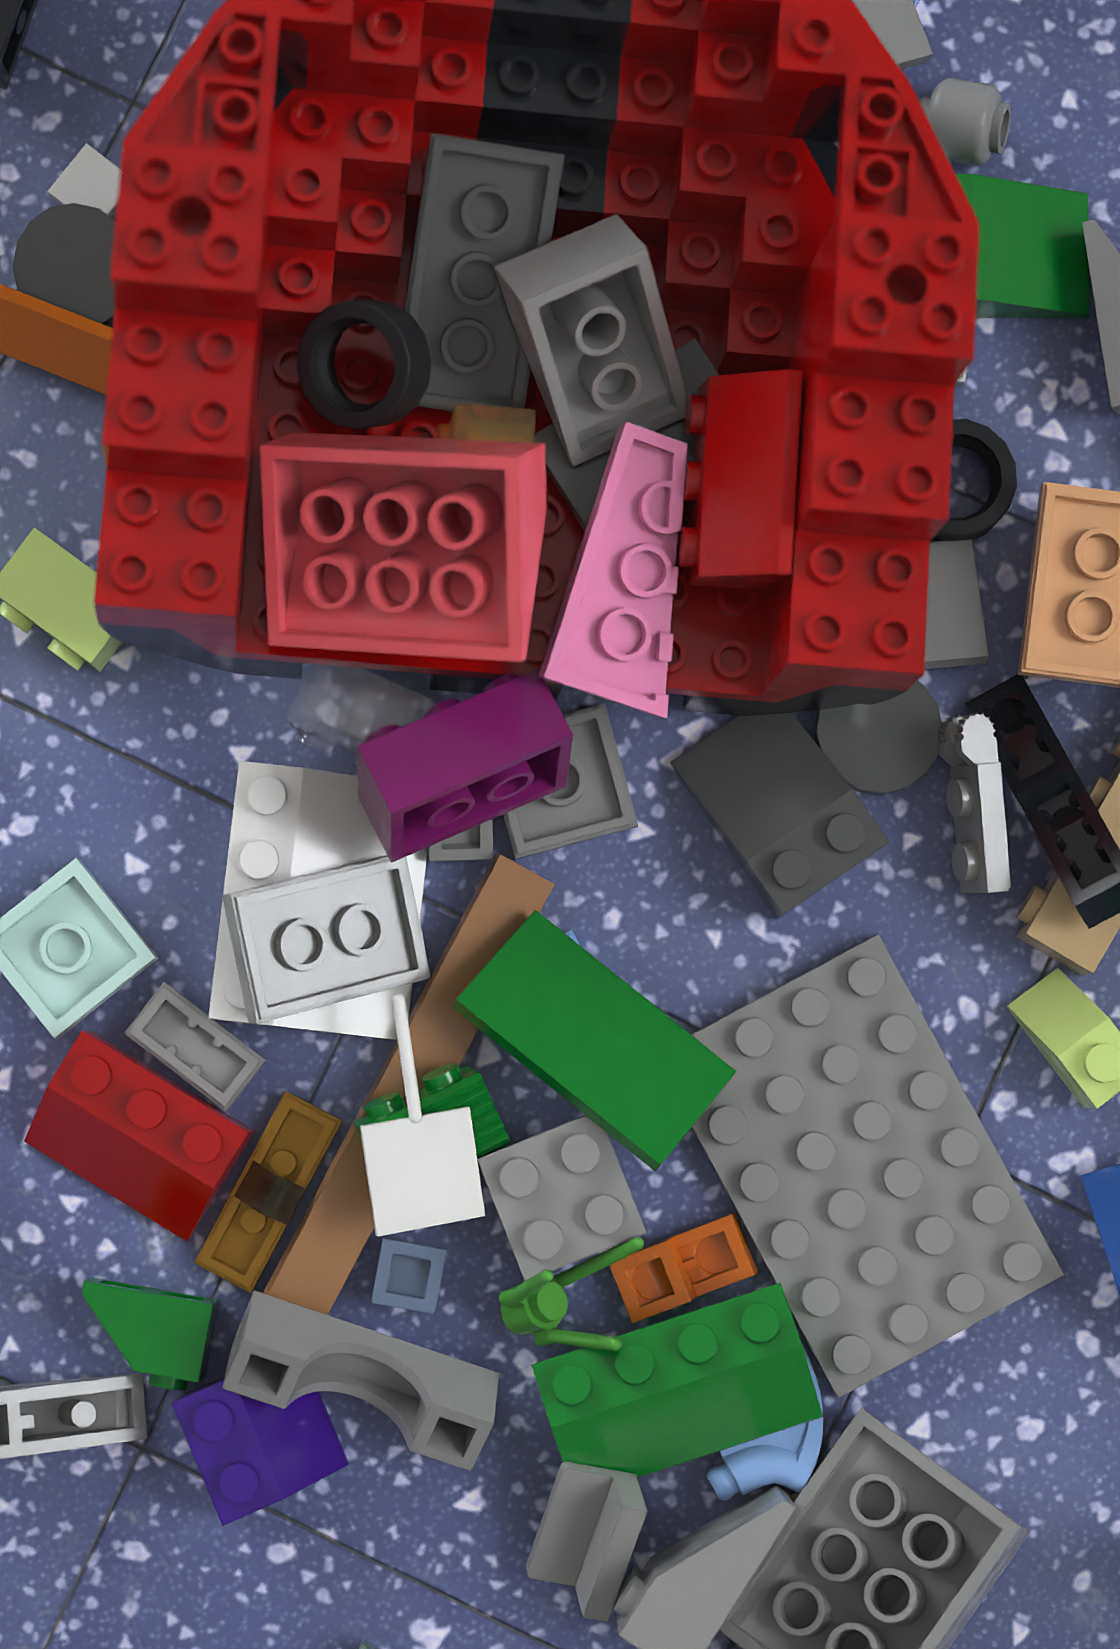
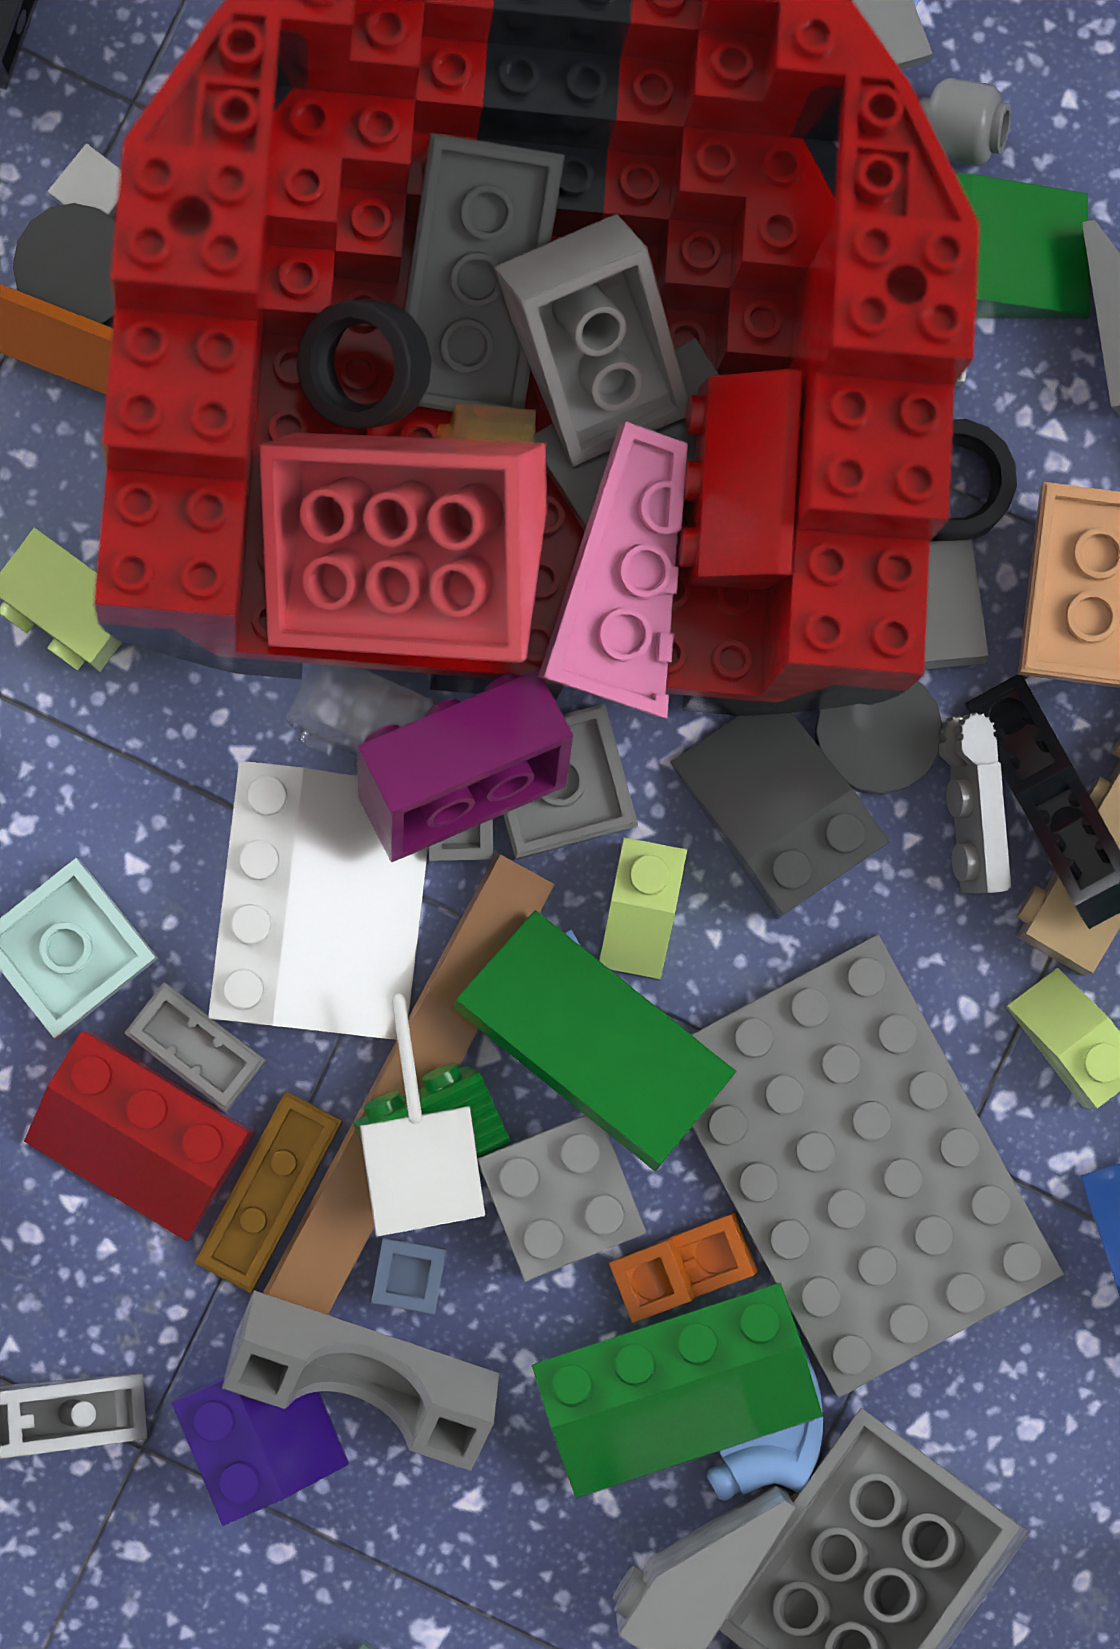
(156, 1329): green slope -> none
(269, 1193): clear smoke piece -> none
(326, 937): tile -> none
(541, 1302): bright green plant -> none
(588, 1534): light grey panel -> none
(642, 908): none -> yellowish green slope

